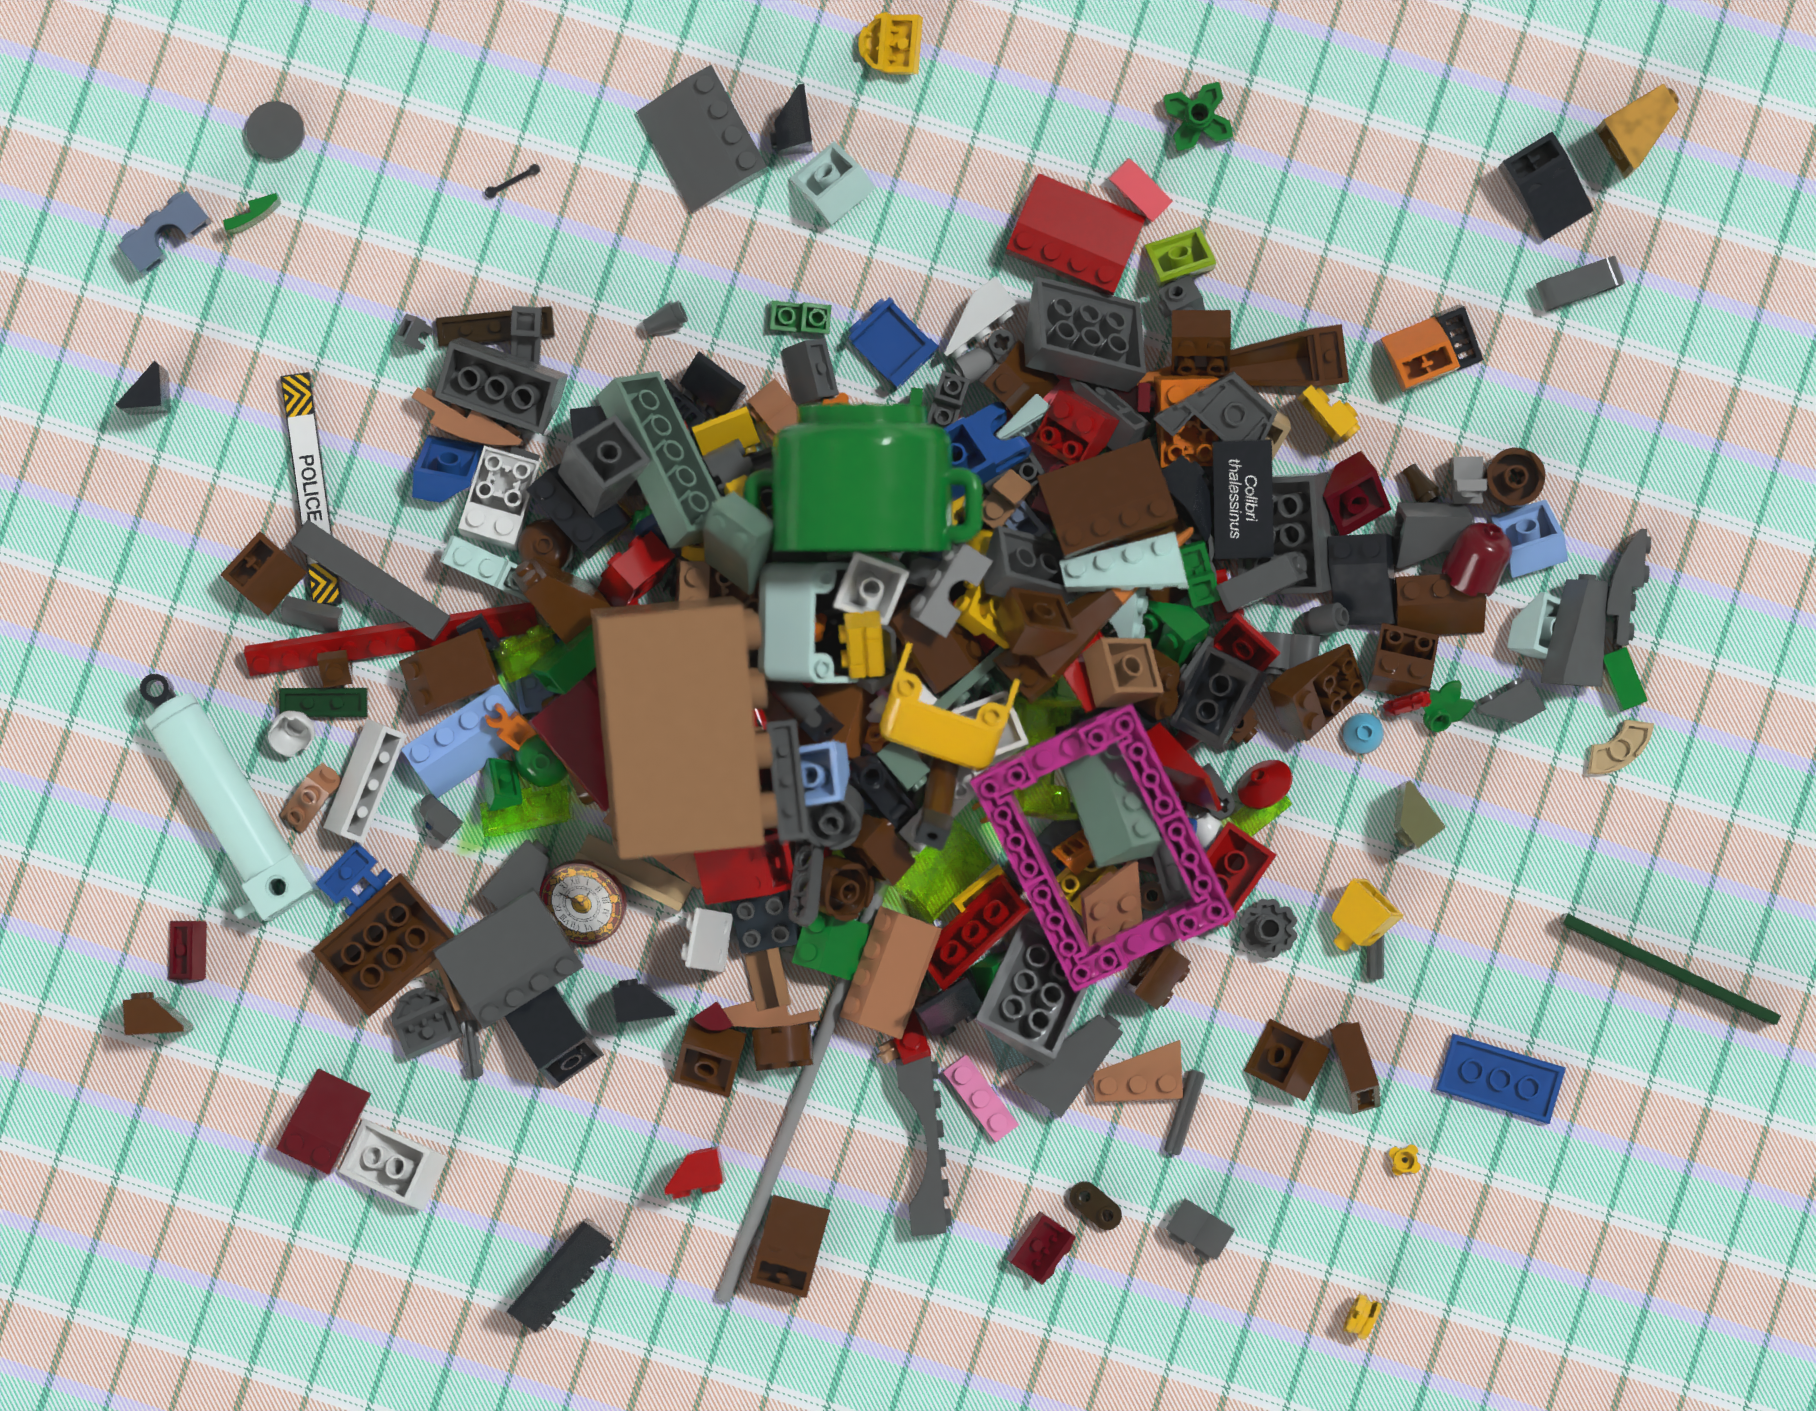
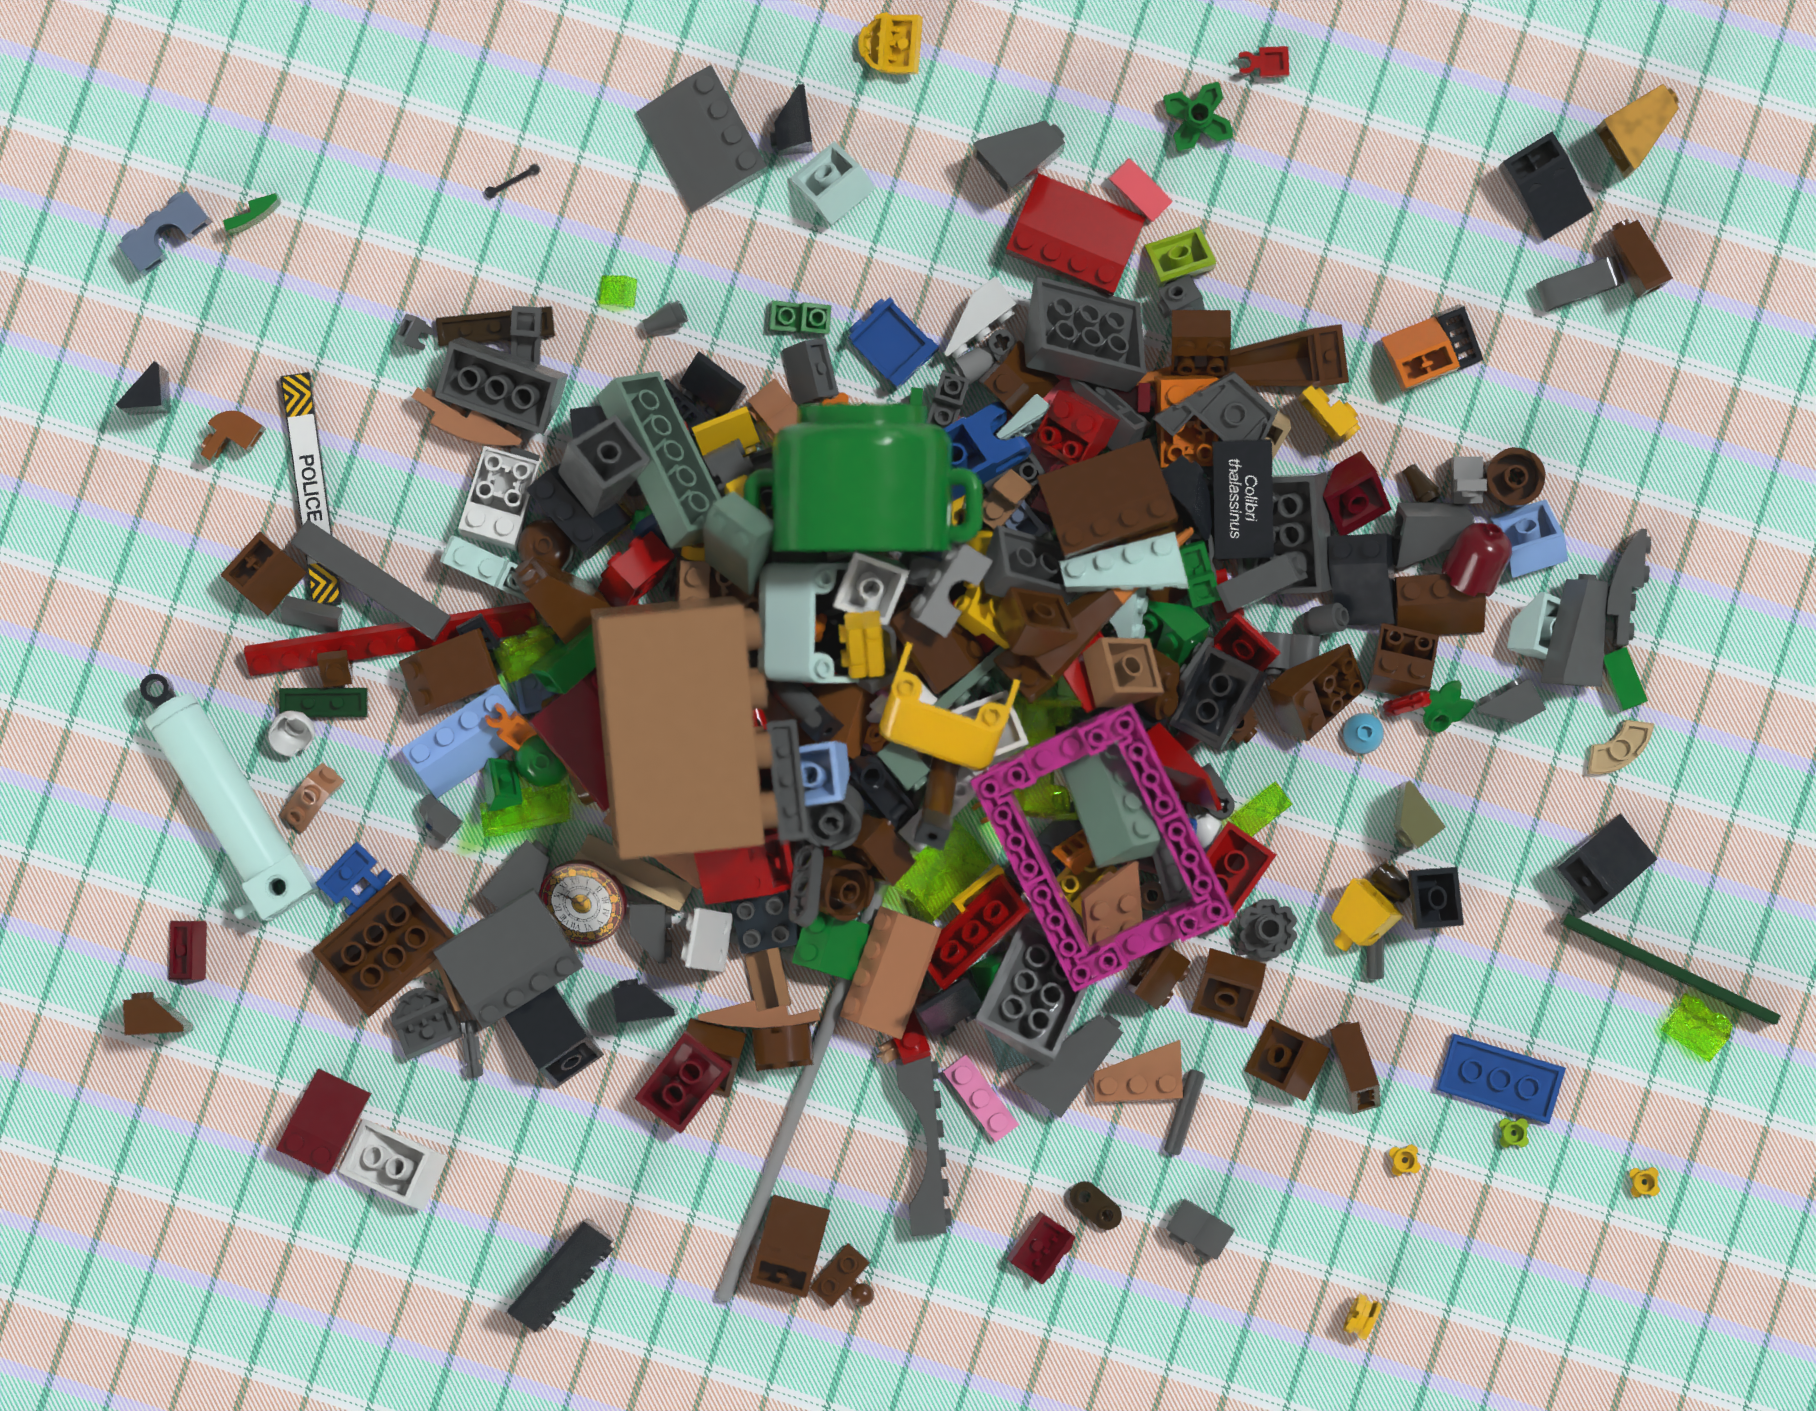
(234, 427): none -> dark orange brick
(275, 130): dark grey tile -> none
(365, 781): white brick -> none
(444, 468): blue slope -> none
(618, 291): none -> clear neon green slope
(649, 929): none -> dark grey slope
(683, 1082): none -> dark red slope
(698, 1170): red slope -> none
(713, 1018): dark red tile -> none
(842, 1276): none -> reddish brown plate
(1019, 154): none -> dark grey slope
(1228, 987): none -> reddish brown slope
(1264, 784): red dish -> none
(1271, 62): none -> red plate
(1391, 883): none -> dark brown brick
(1435, 898): none -> black slope
(1520, 1138): none -> lime plate
(1604, 864): none -> black slope
(1638, 258): none -> reddish brown slope
(1652, 1182): none -> yellow plate
(1697, 1027): none -> clear neon green bracket

